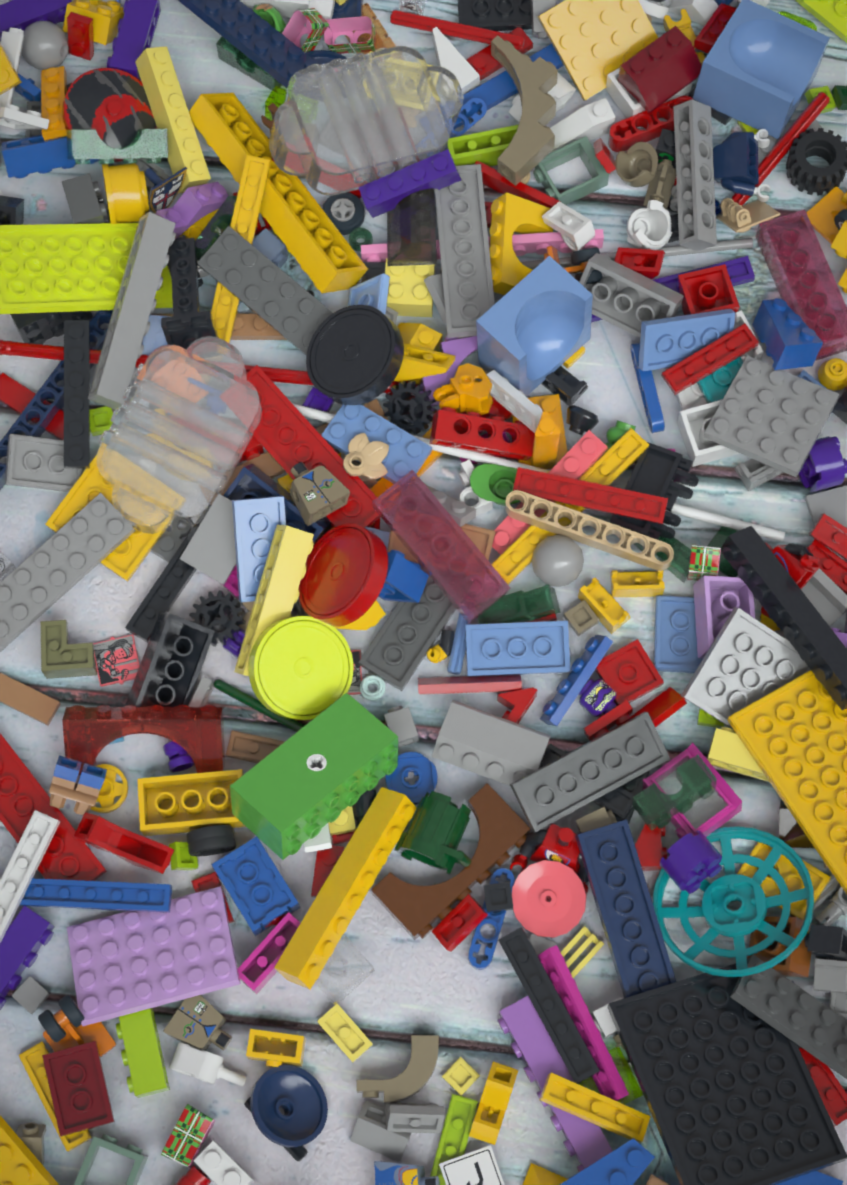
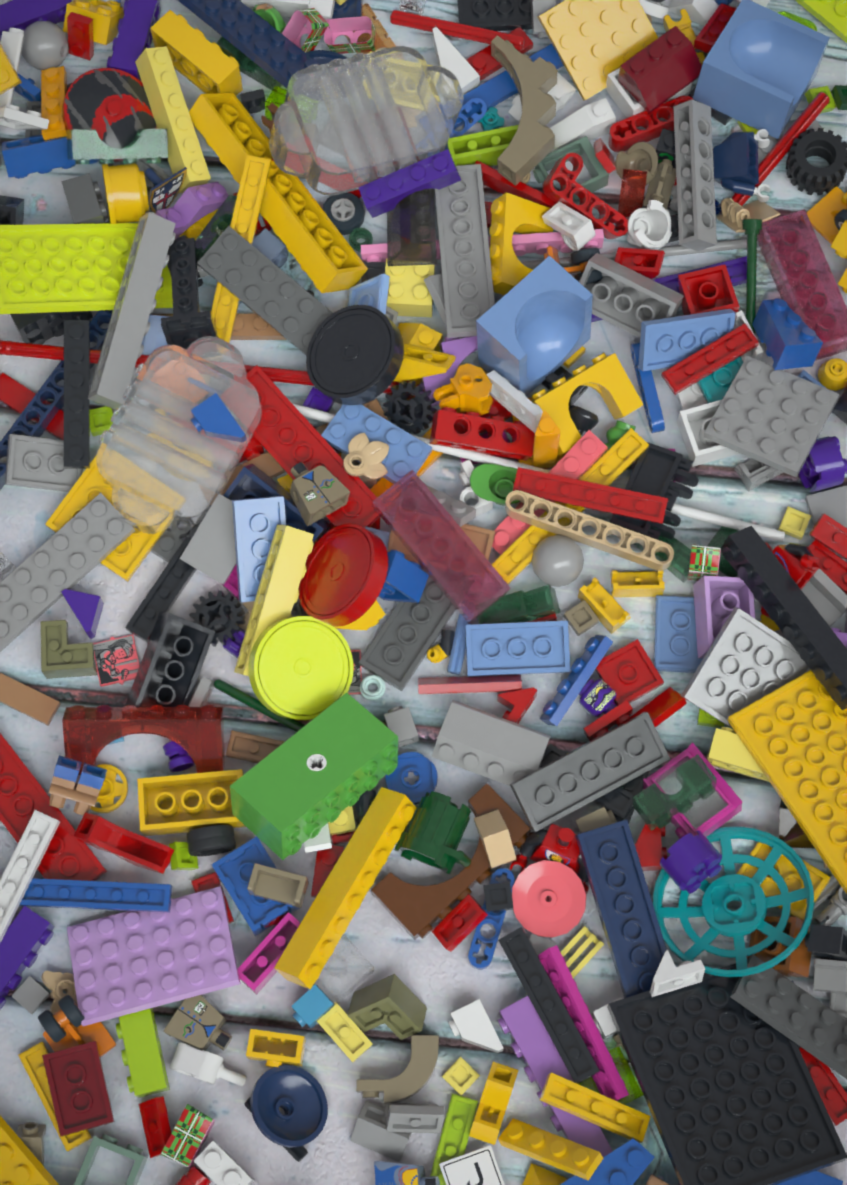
(57, 983): none -> tan animal
(86, 609): none -> dark purple slope
(155, 1124): none -> red plate
(196, 57): none -> yellow brick
(216, 420): none -> blue slope
(253, 101): none -> black plate
(278, 885): none -> dark tan panel
(311, 1007): none -> dark azure brick
(388, 1003): none -> olive panel
(475, 1027): none -> white slope
(495, 838): none -> tan slope
(497, 122): none -> teal plate
(550, 1149): none -> yellow plate
(587, 200): none -> red beam
(605, 377): none -> yellow arch
(631, 191): none -> clear red slope
(671, 978): none -> white slope
(752, 229): none -> dark green piece
(794, 523): none -> light yellow tile

